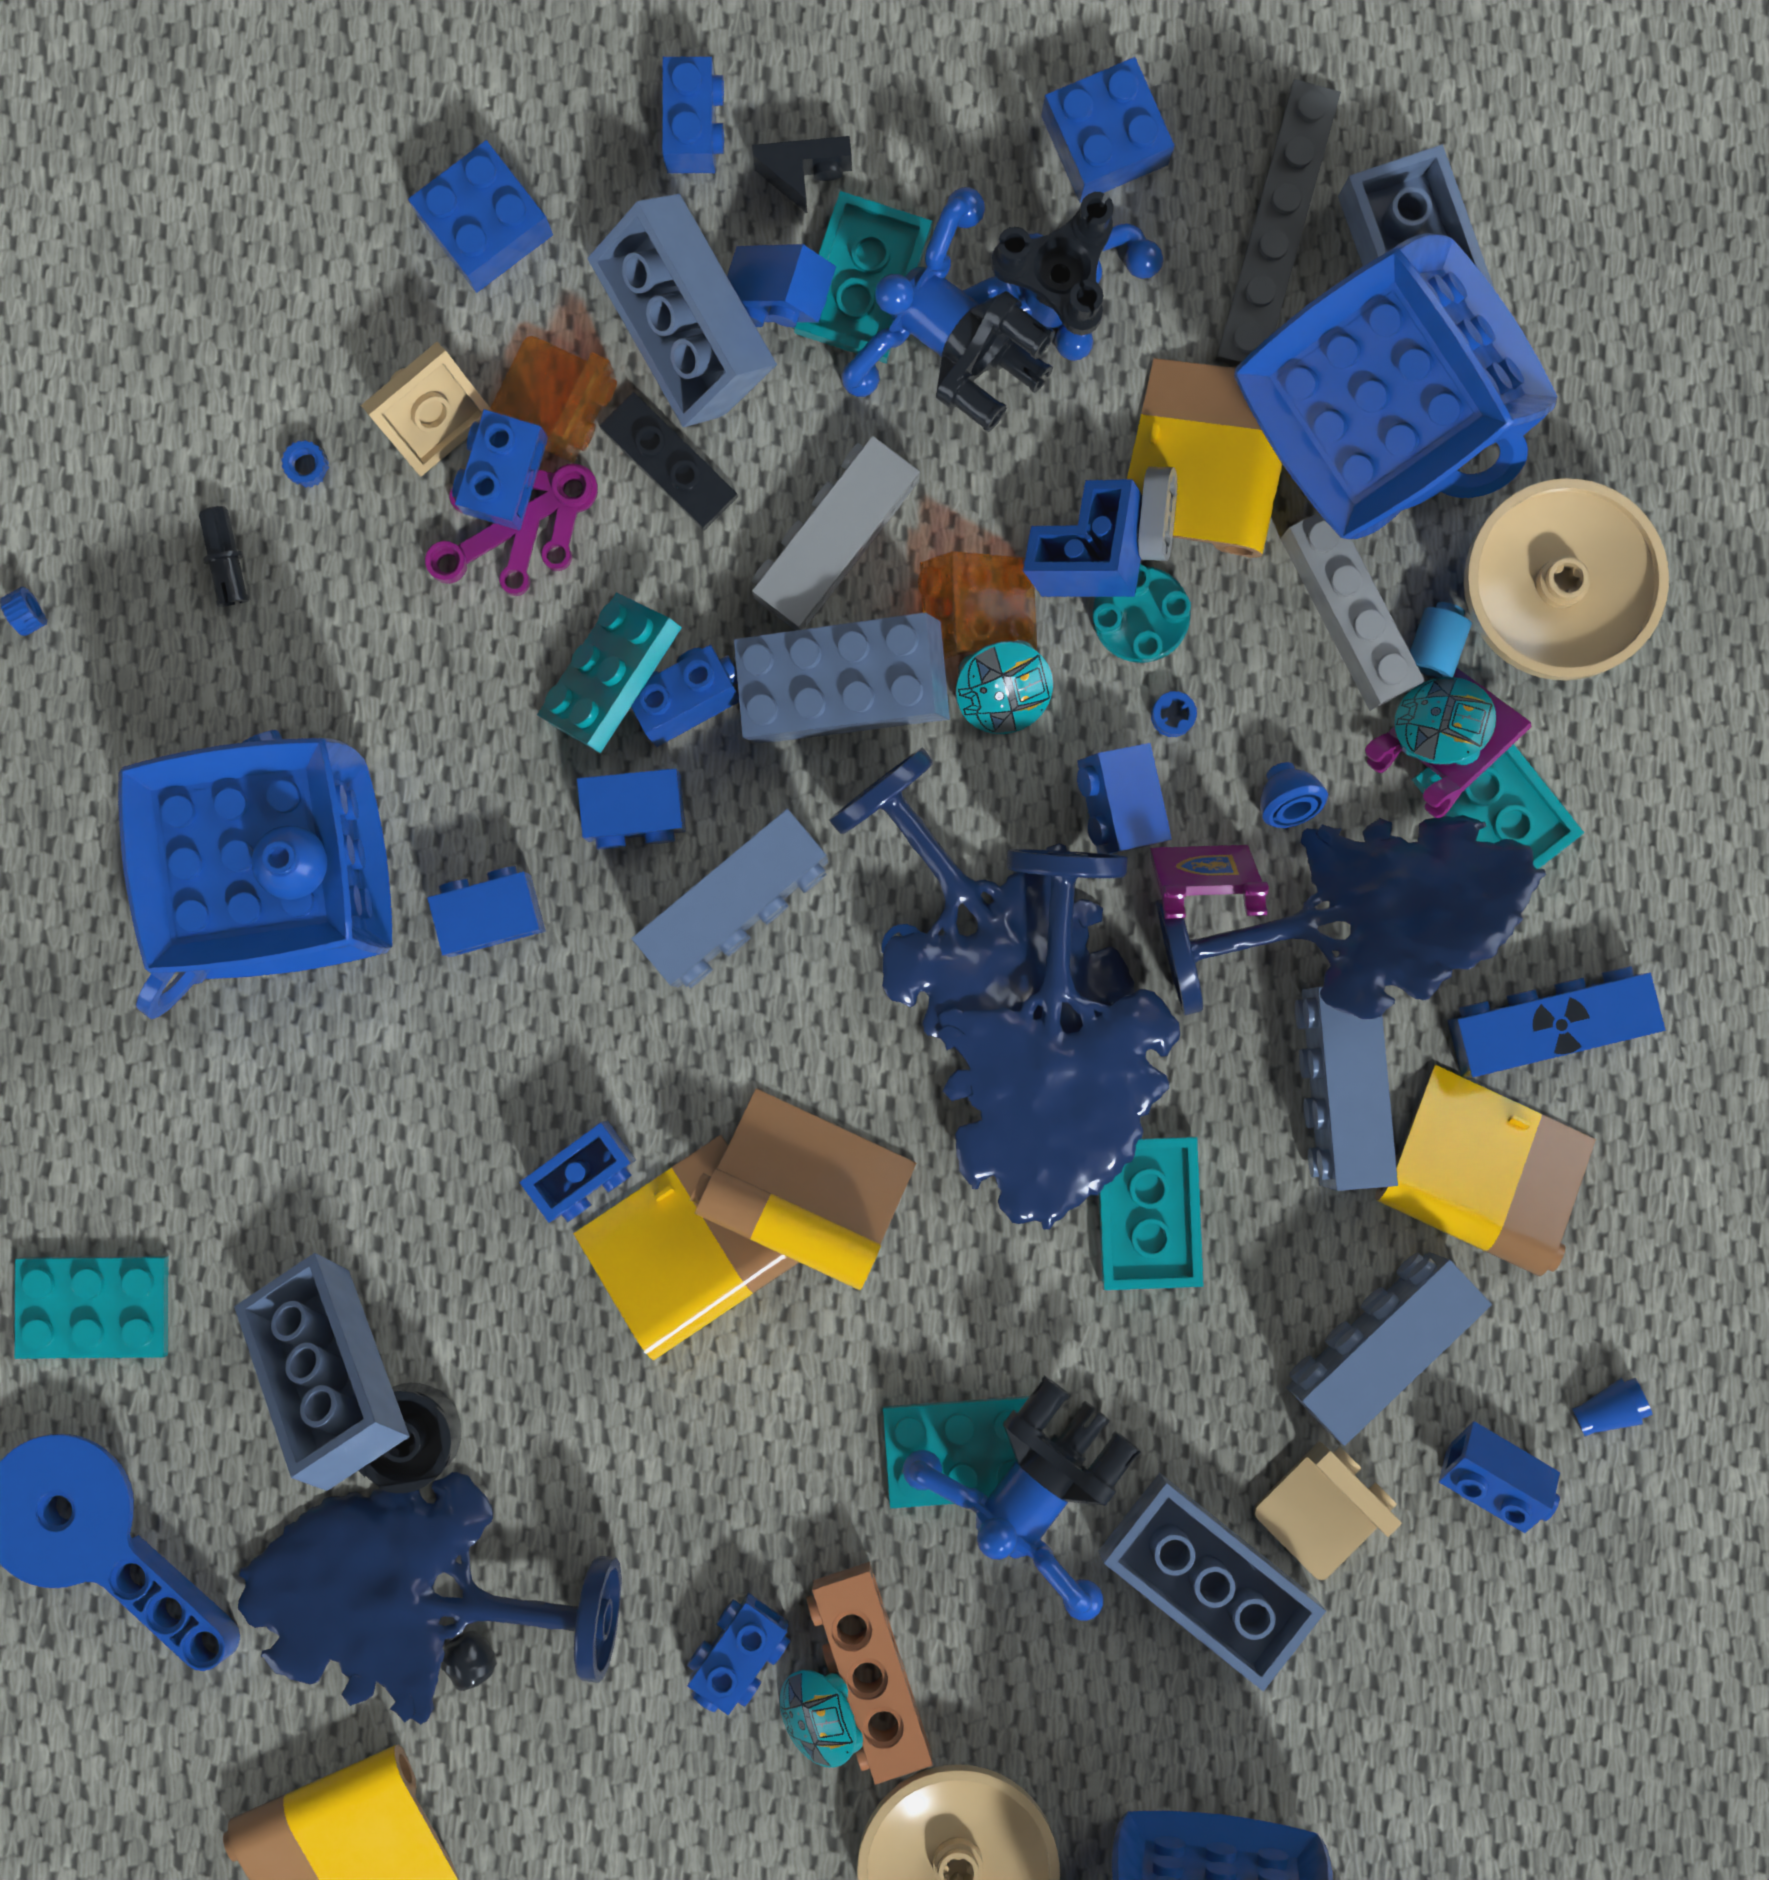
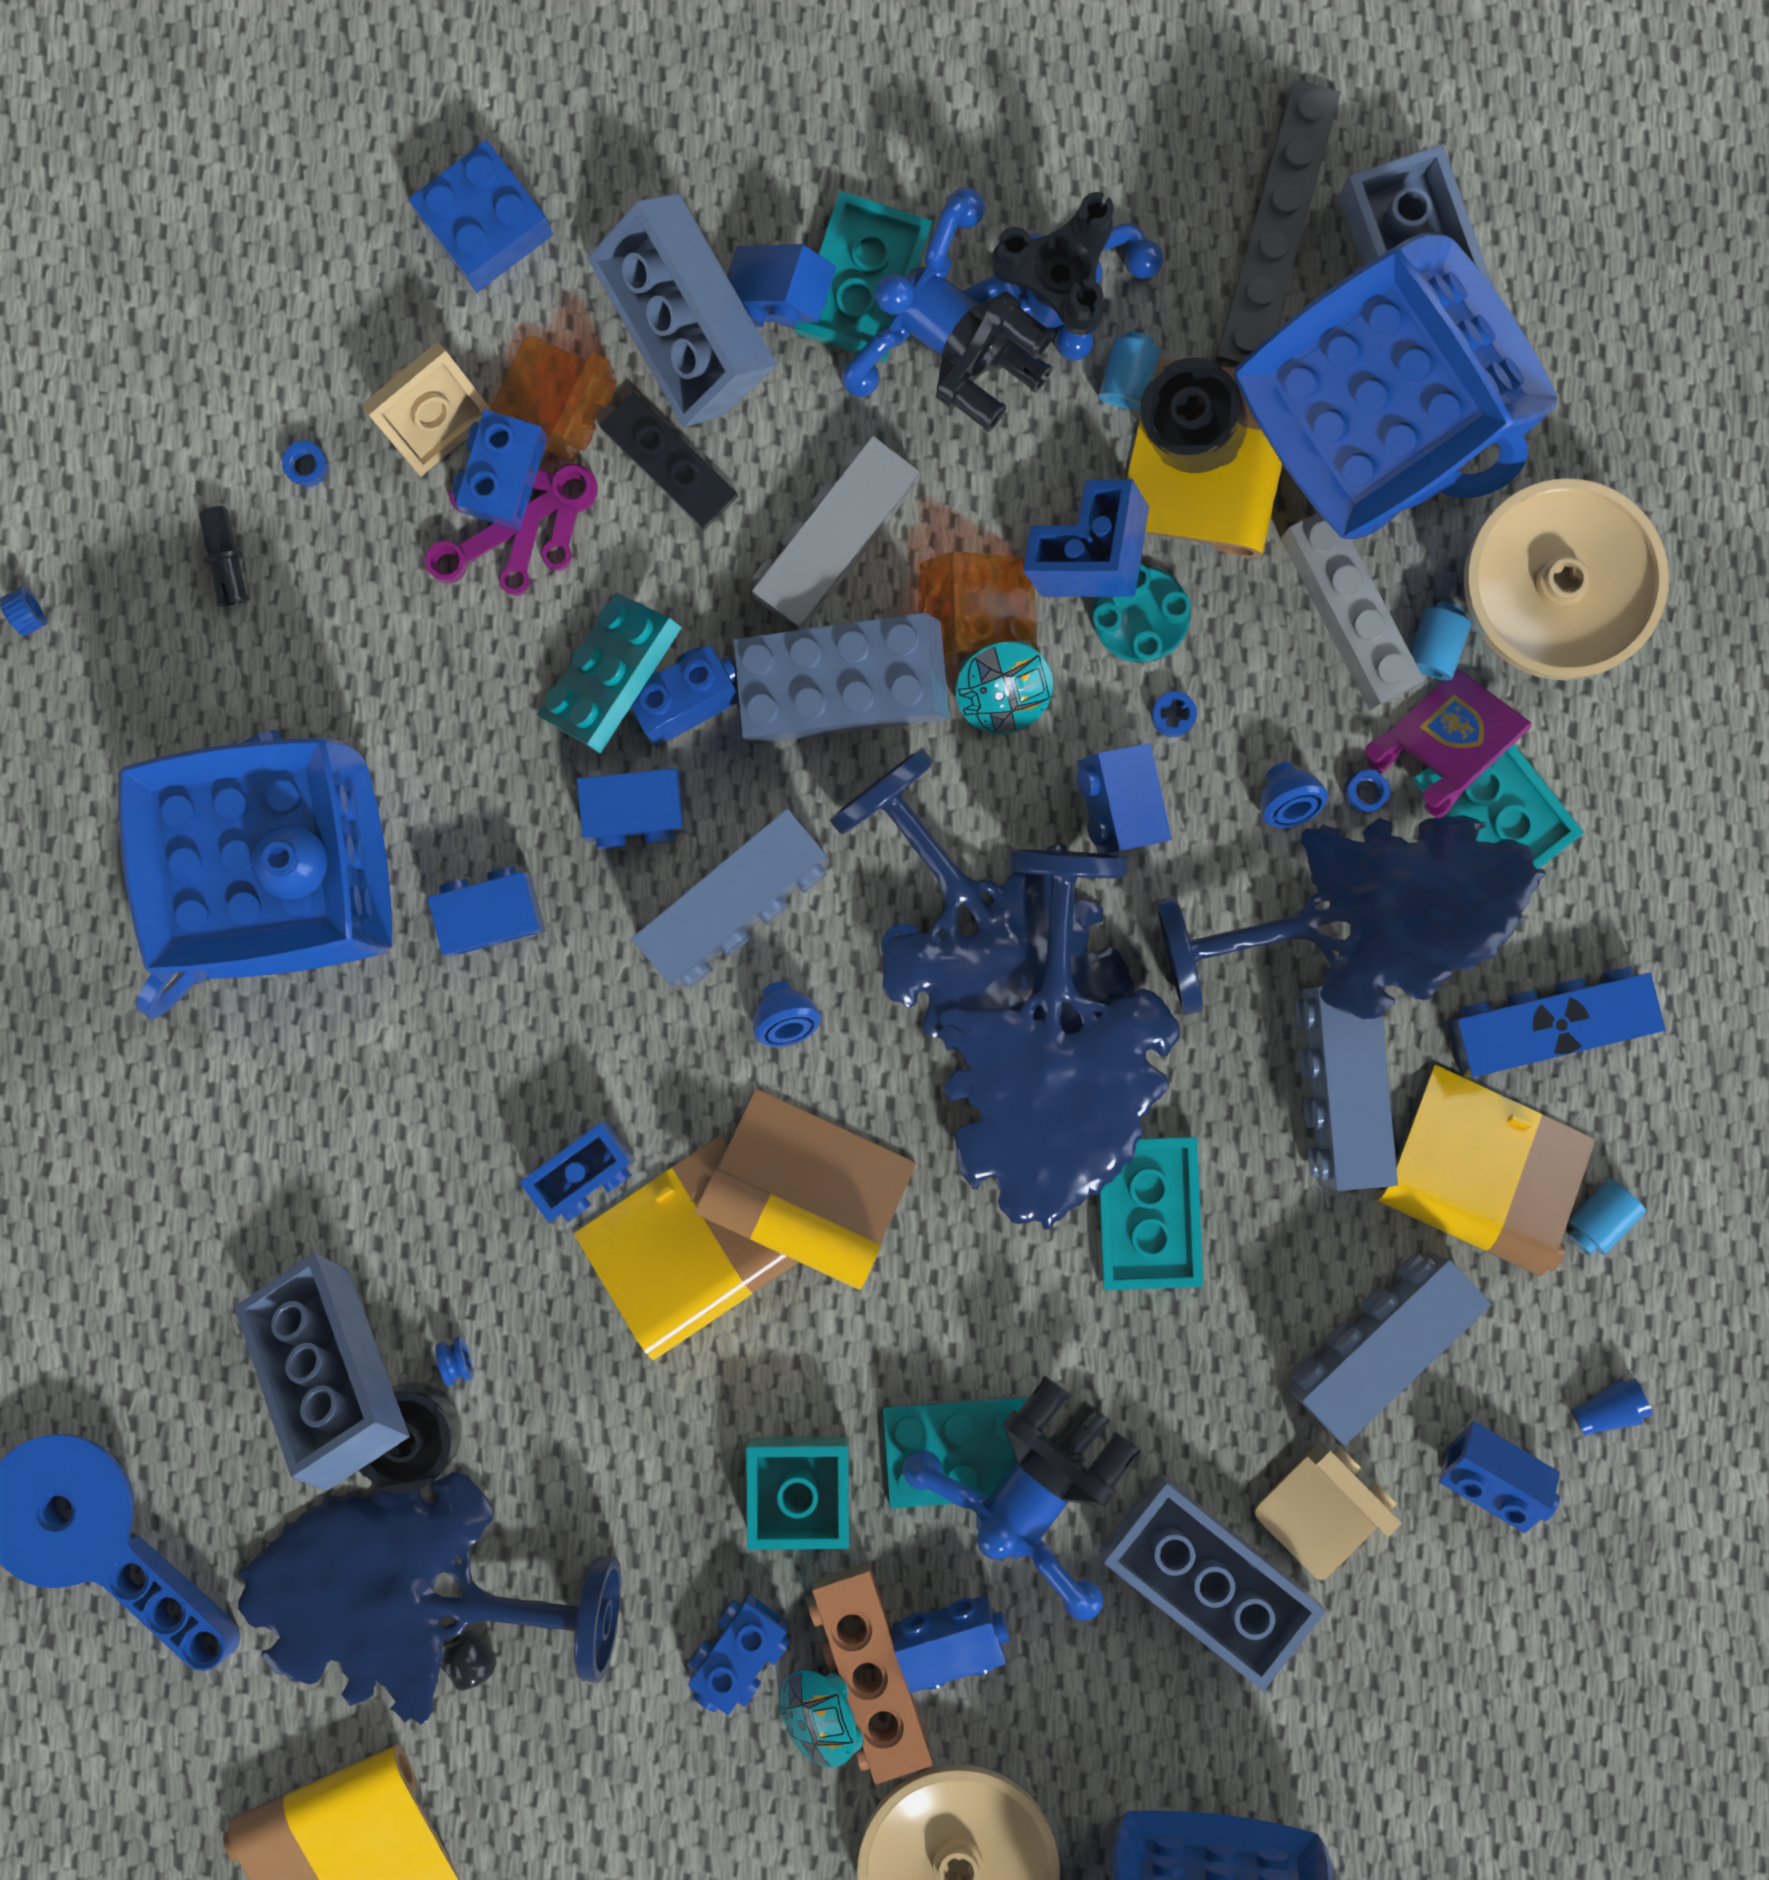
(91, 1307): teal plate -> none
(454, 1361): none -> blue bush
(689, 115): blue brick -> none
(784, 1016): none -> blue brick
(787, 163): black slope -> none
(797, 1493): none -> teal brick
(950, 1643): none -> blue brick
(1107, 129): blue brick -> none
(1129, 370): none -> dark azure brick
(1157, 513): light grey beam -> none
(1171, 402): none -> black brick
(1208, 872): magenta flag -> none
(1355, 802): none -> blue axle
(1445, 721): teal dish -> none
(1604, 1218): none -> dark azure brick

